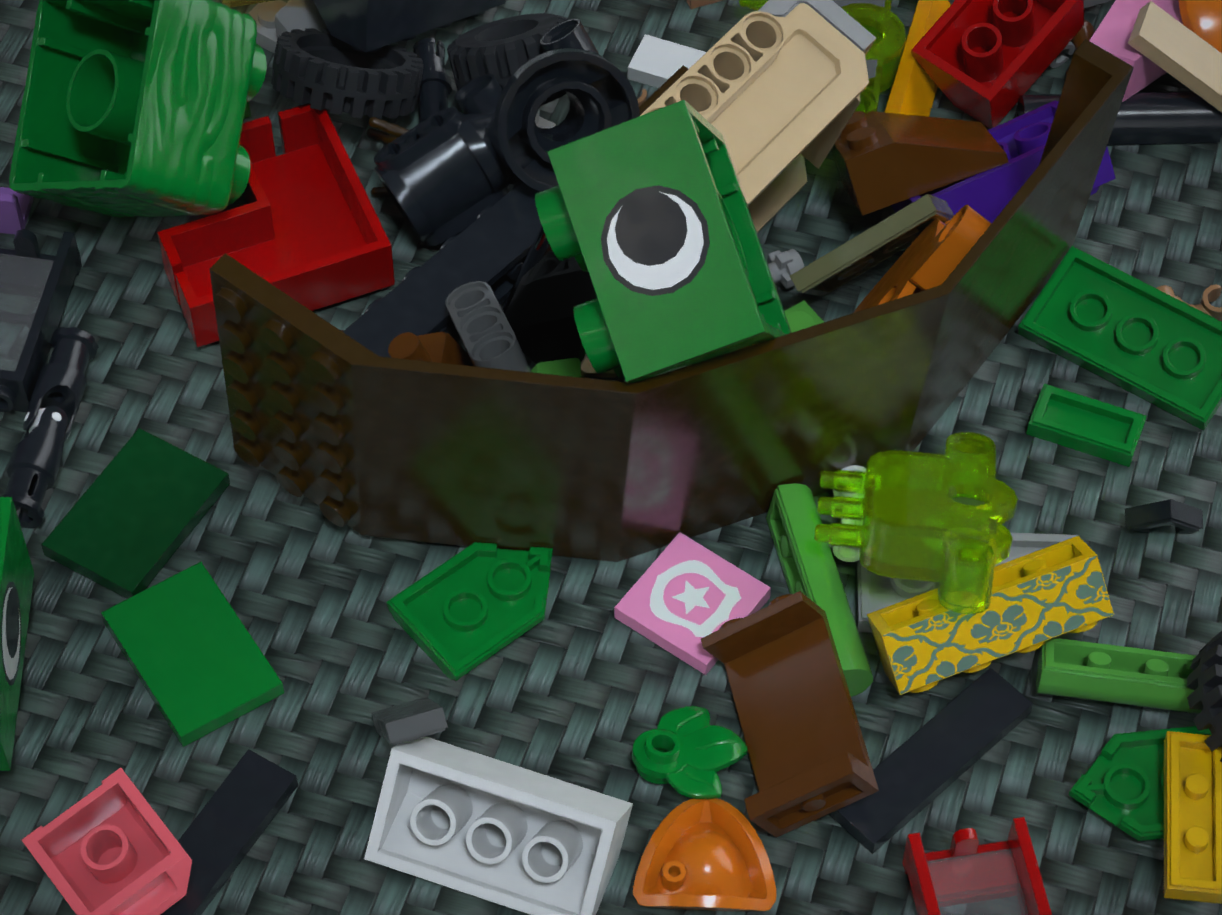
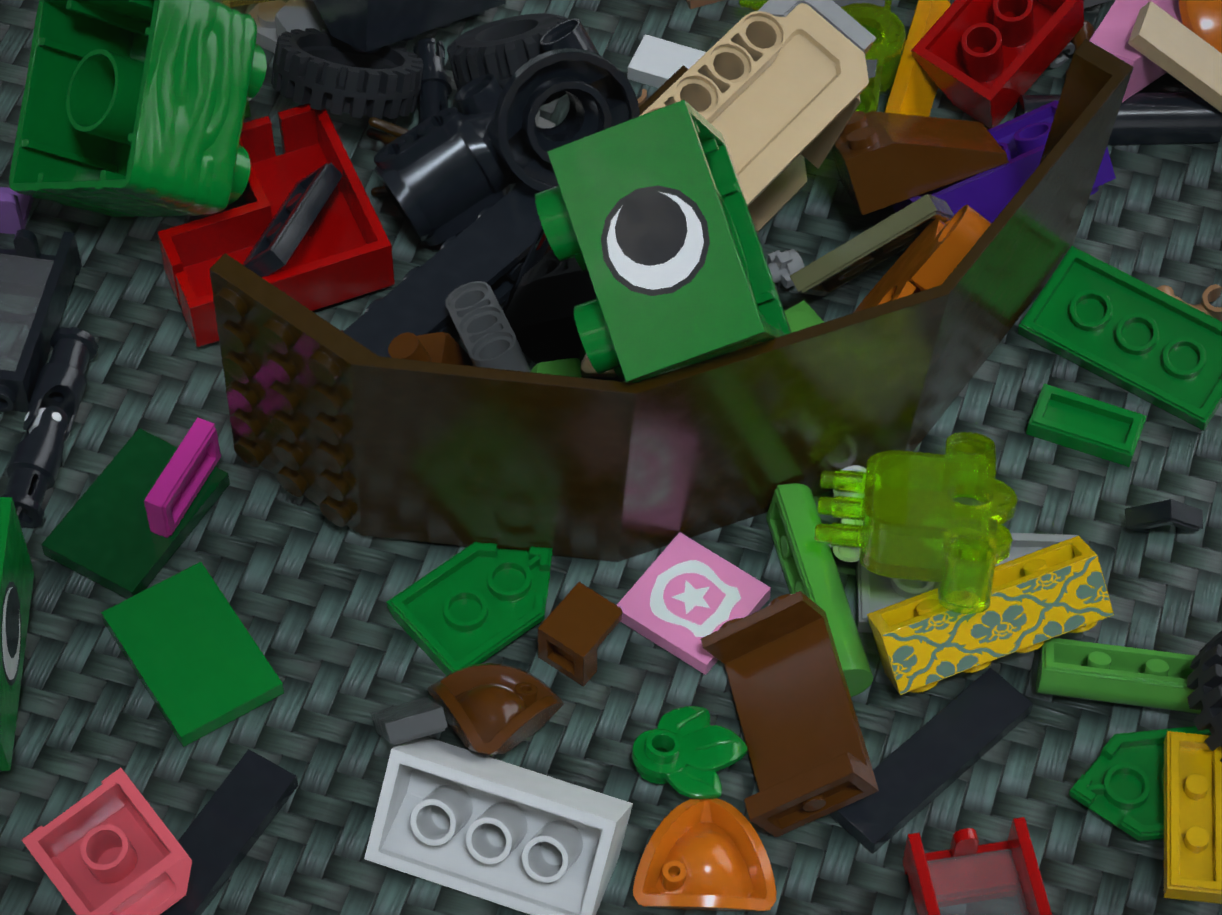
(182, 478): none -> dark pink tile
(292, 220): none -> black tile
(494, 705): none -> reddish brown hat
(575, 630): none -> reddish brown panel

